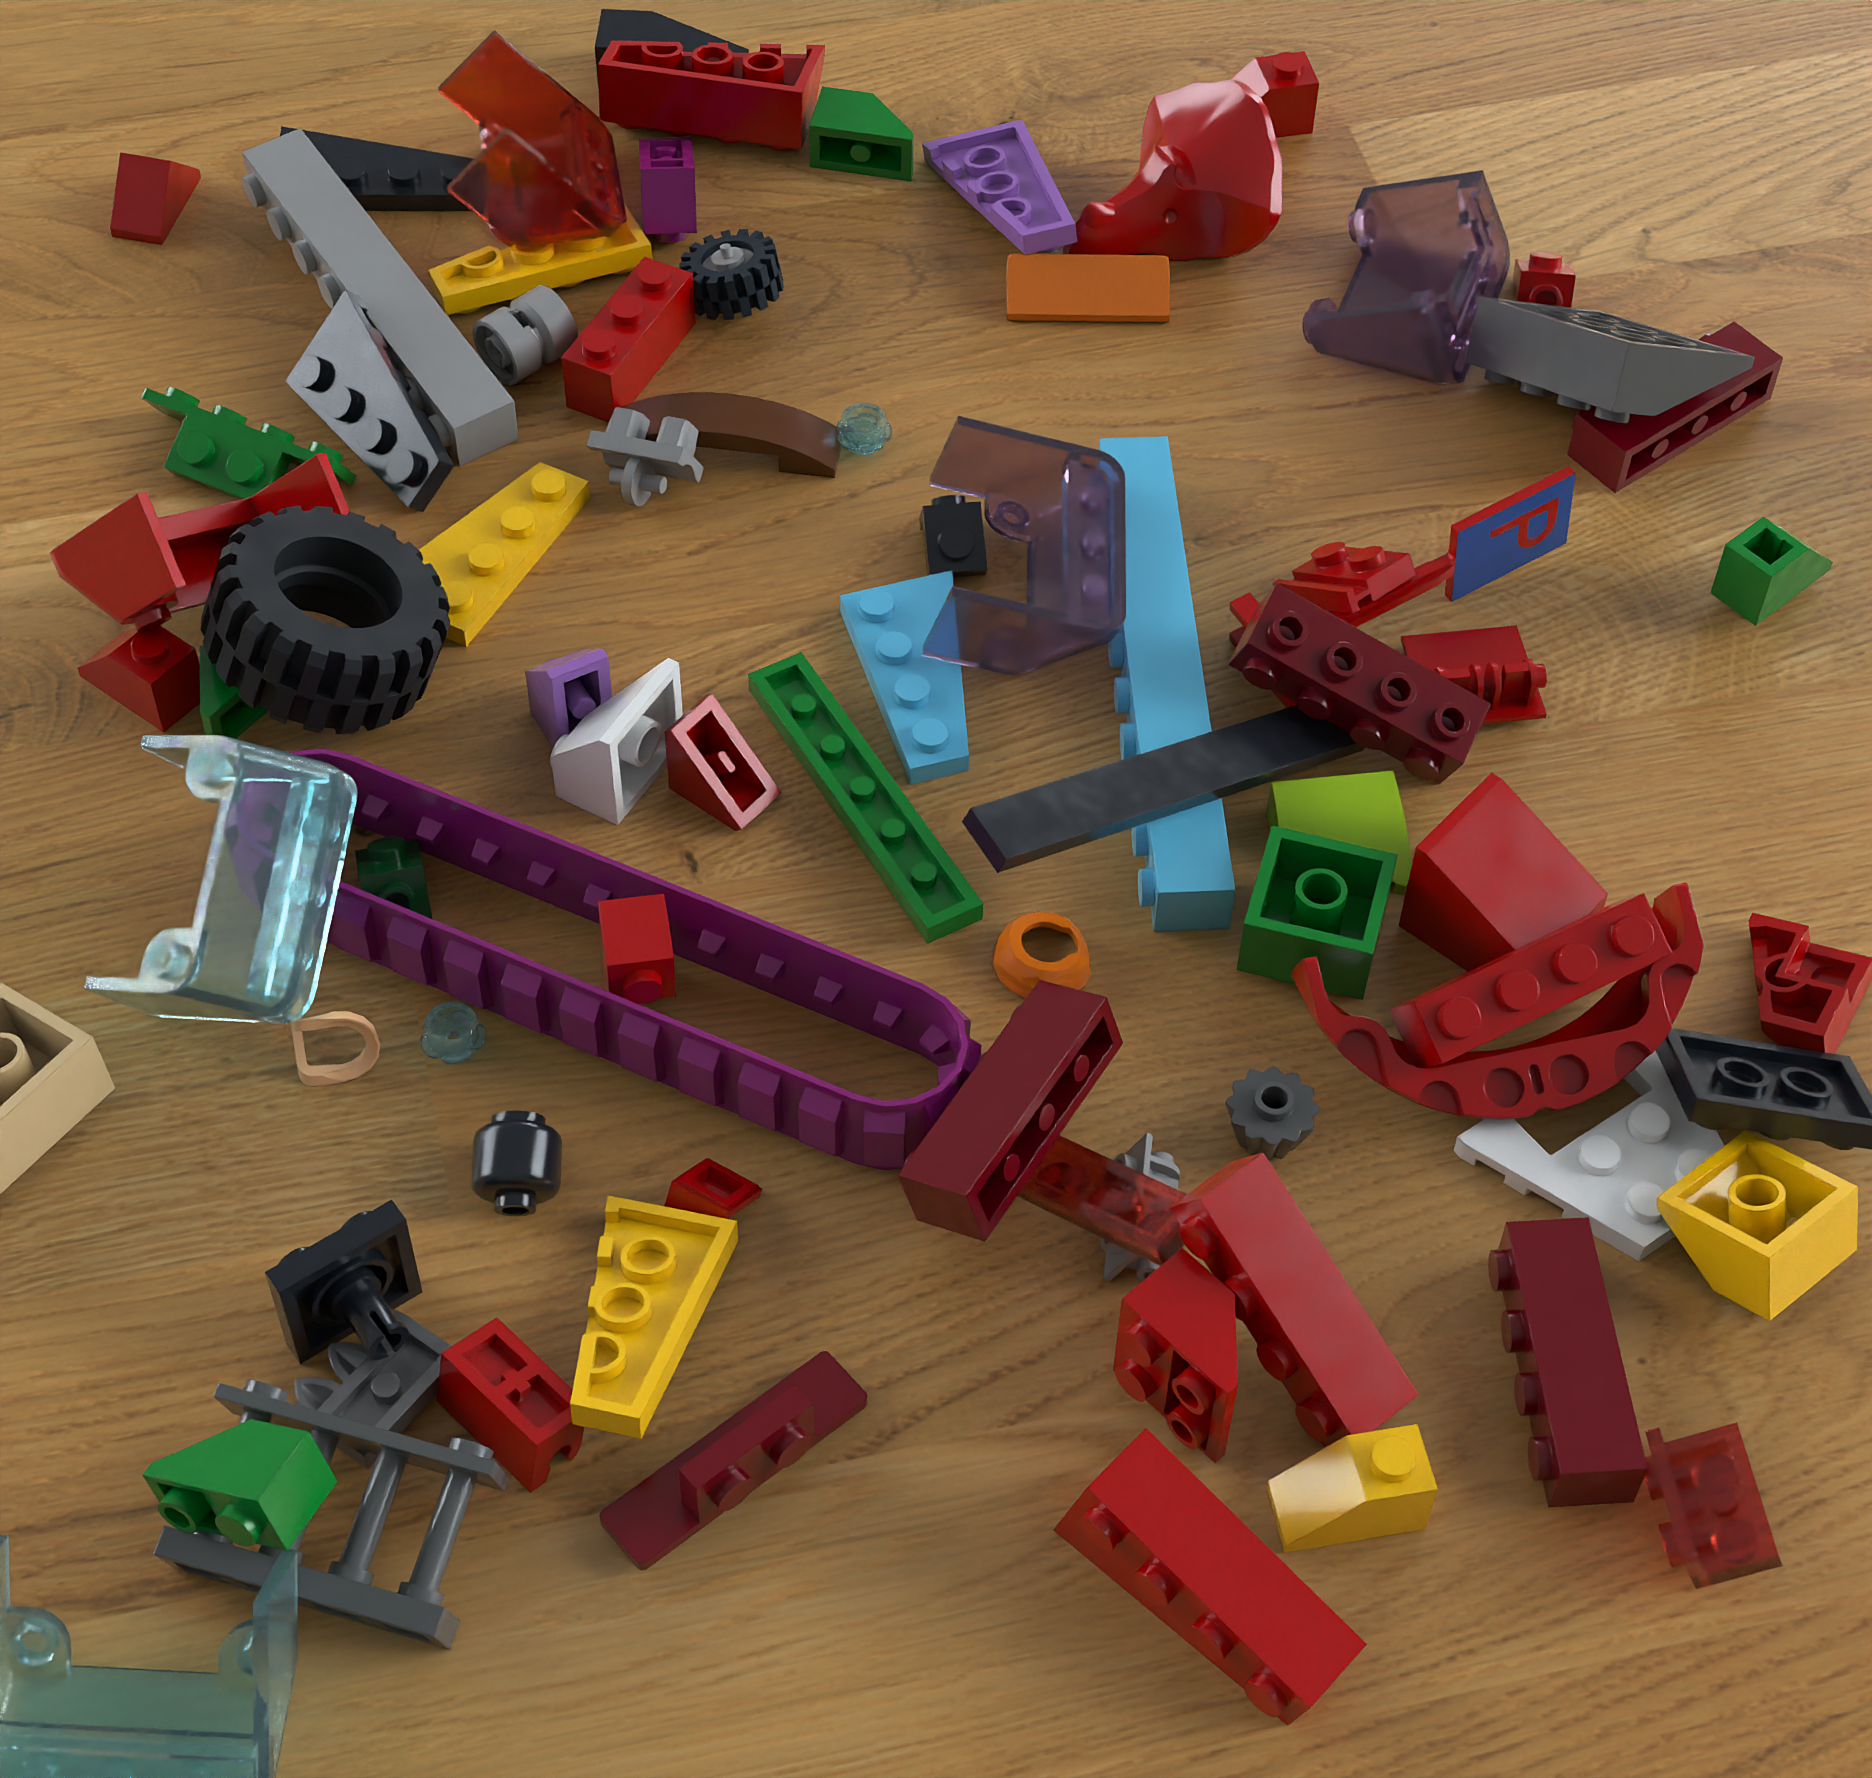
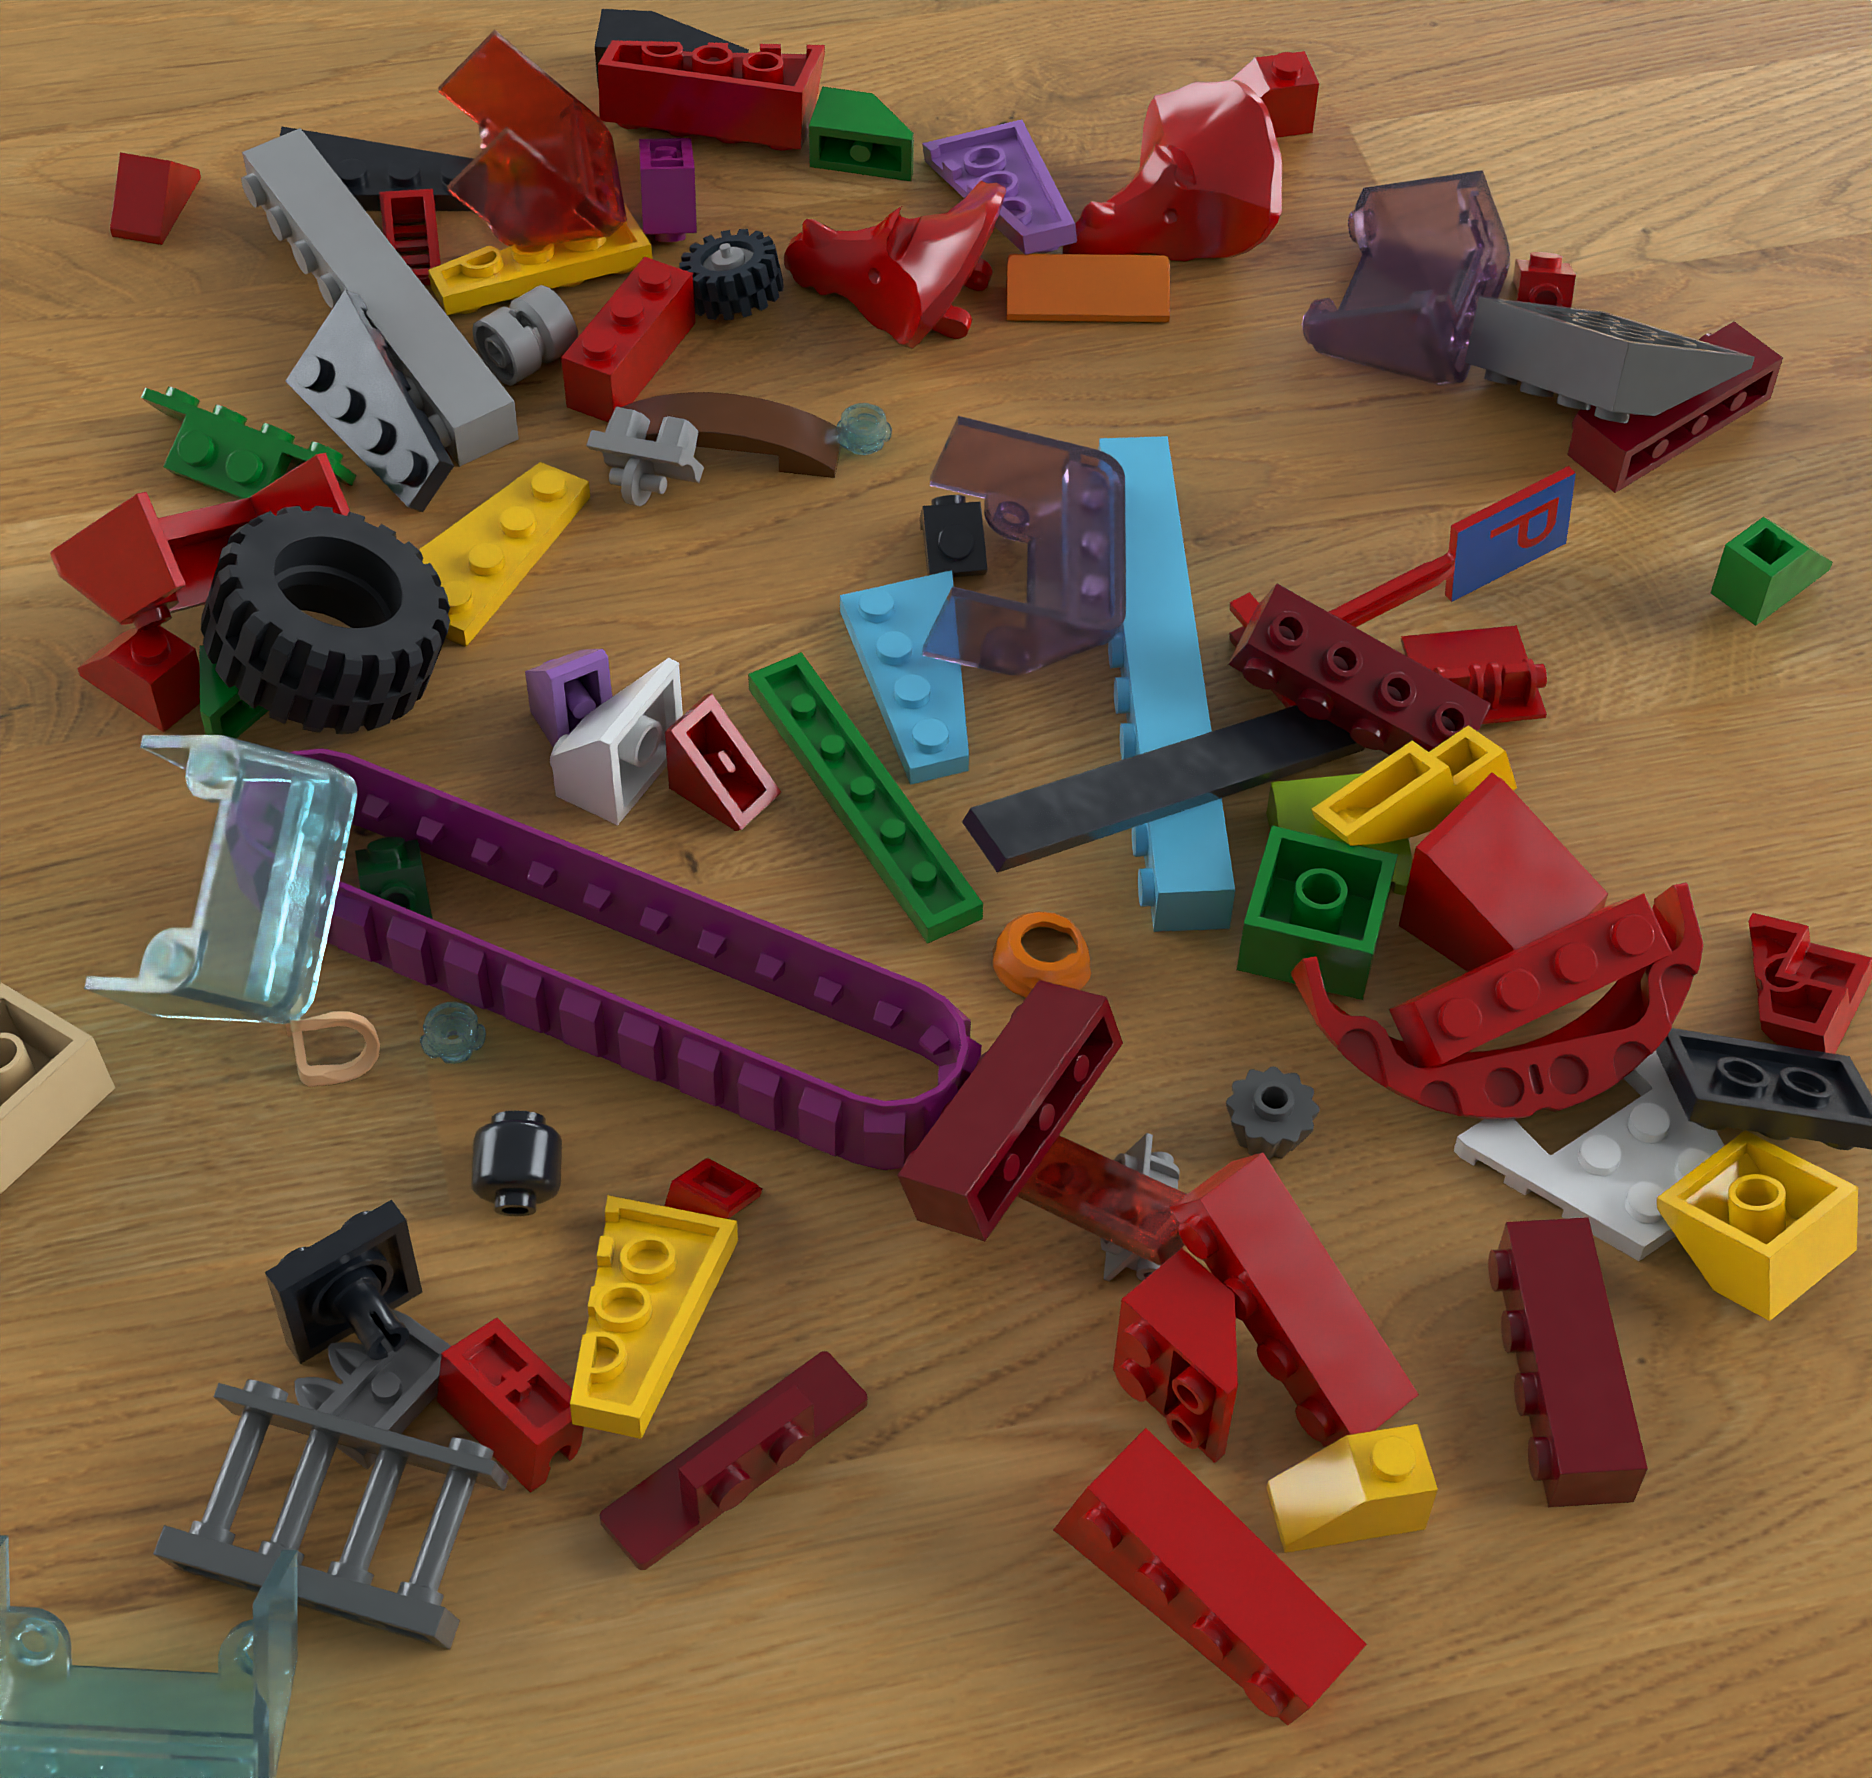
(244, 1484): green slope -> none
(409, 207): none -> red slope
(637, 948): red slope -> none
(904, 268): none -> red animal
(1344, 575): red plate -> none
(1412, 789): none -> yellow slope
(1712, 1504): clear red bracket -> none

